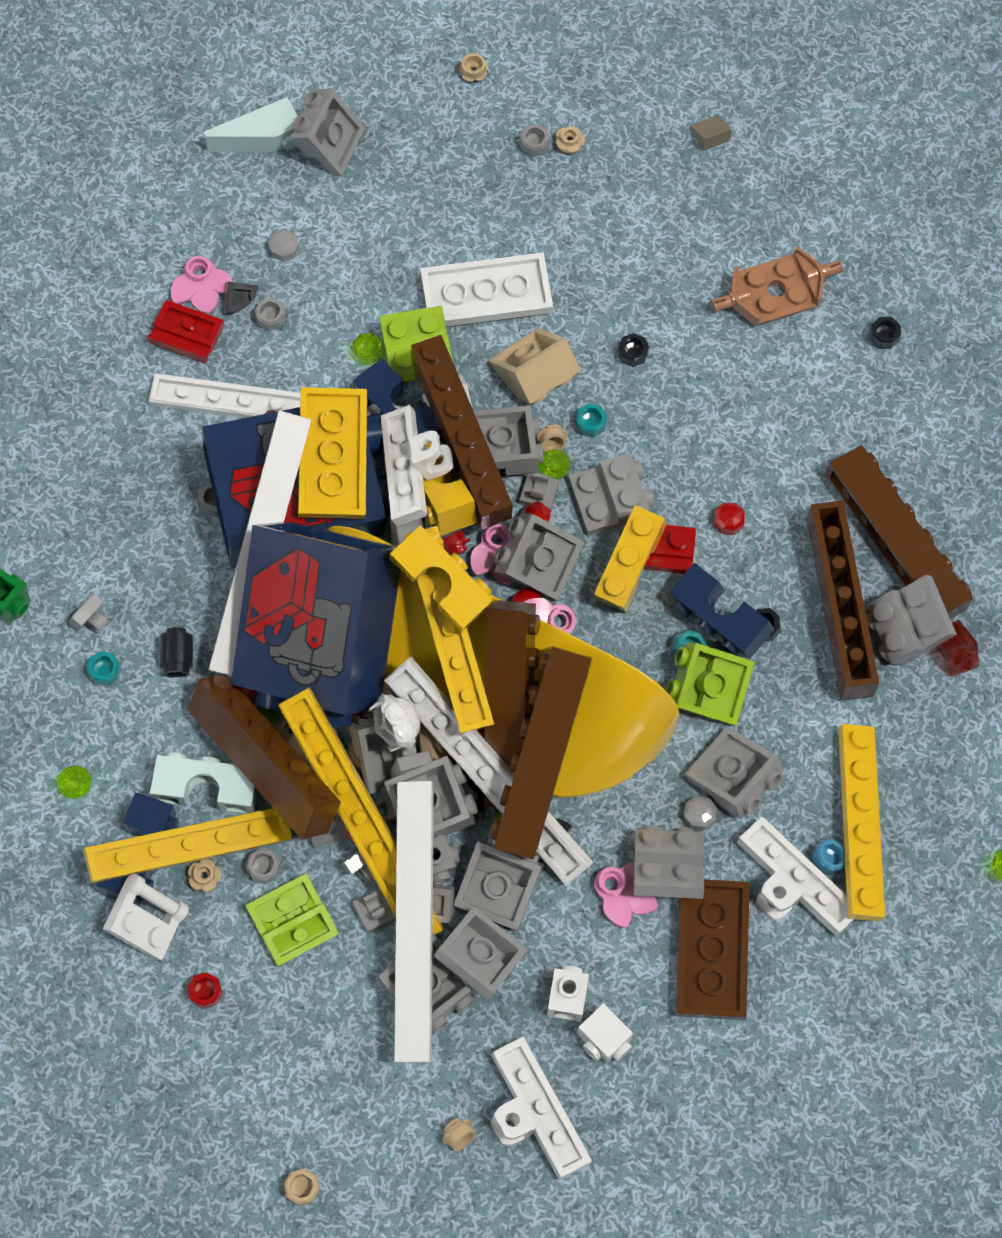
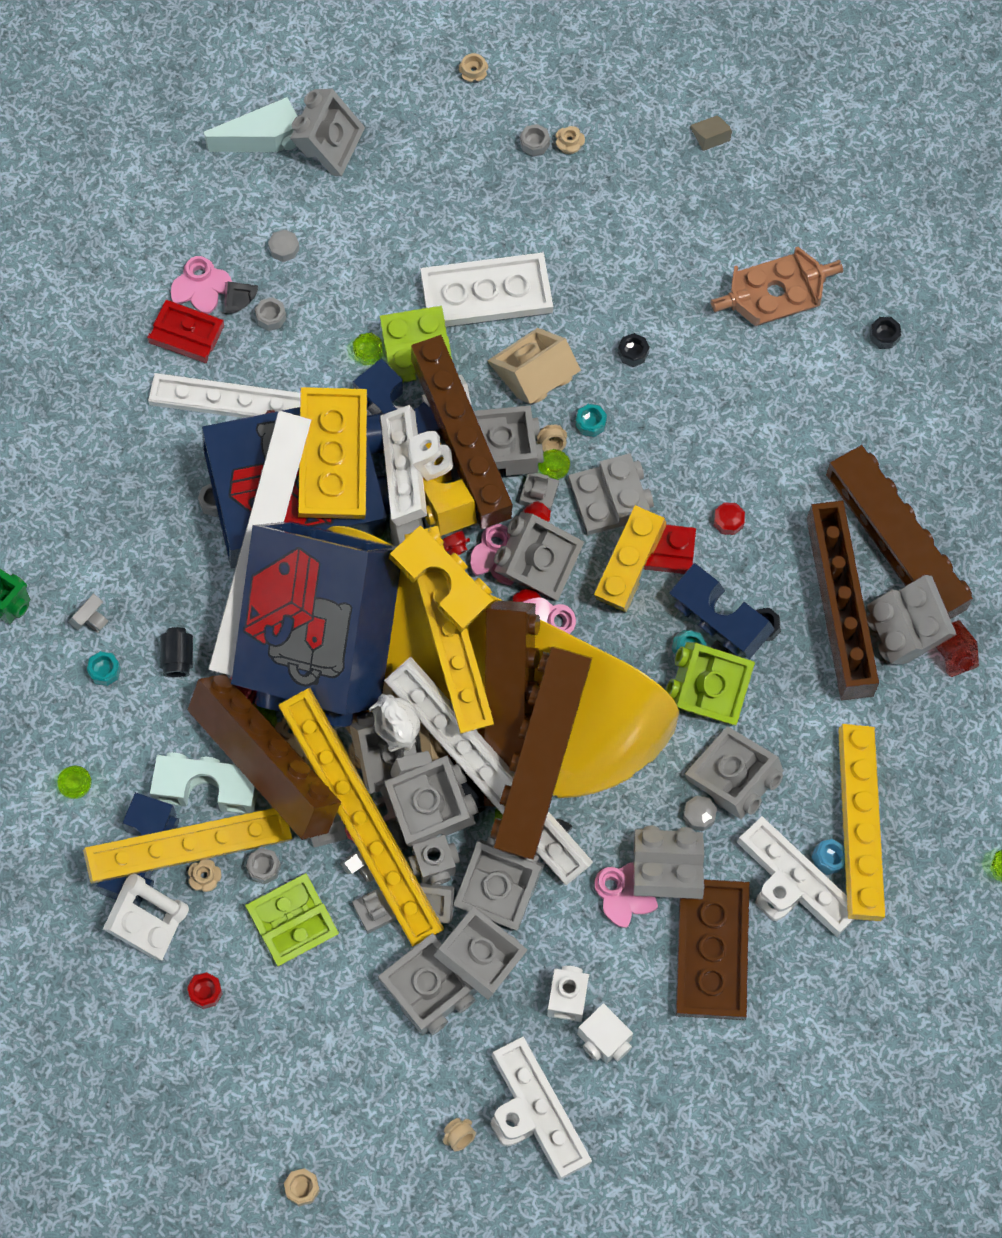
(414, 922): white tile -> none

